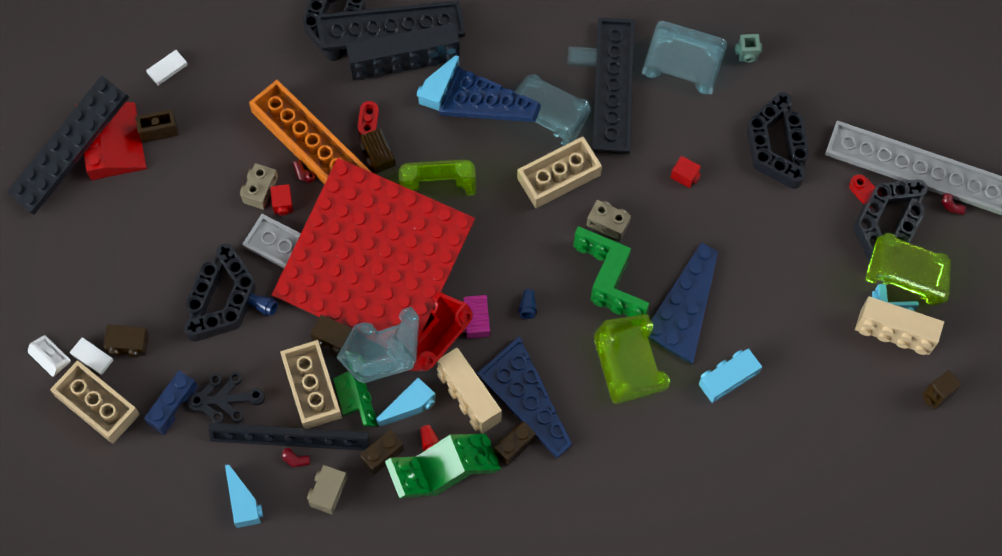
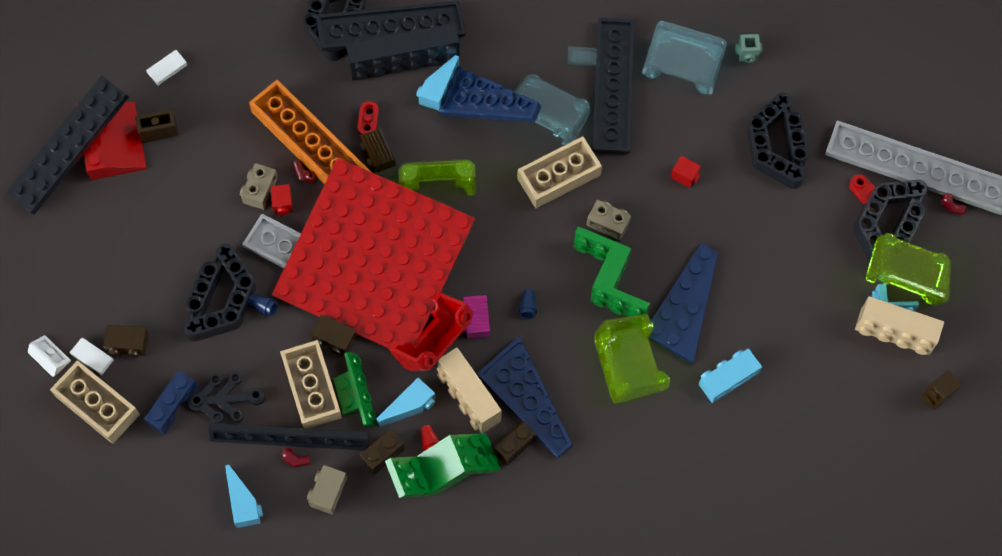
(381, 353): clear light blue windscreen -> none

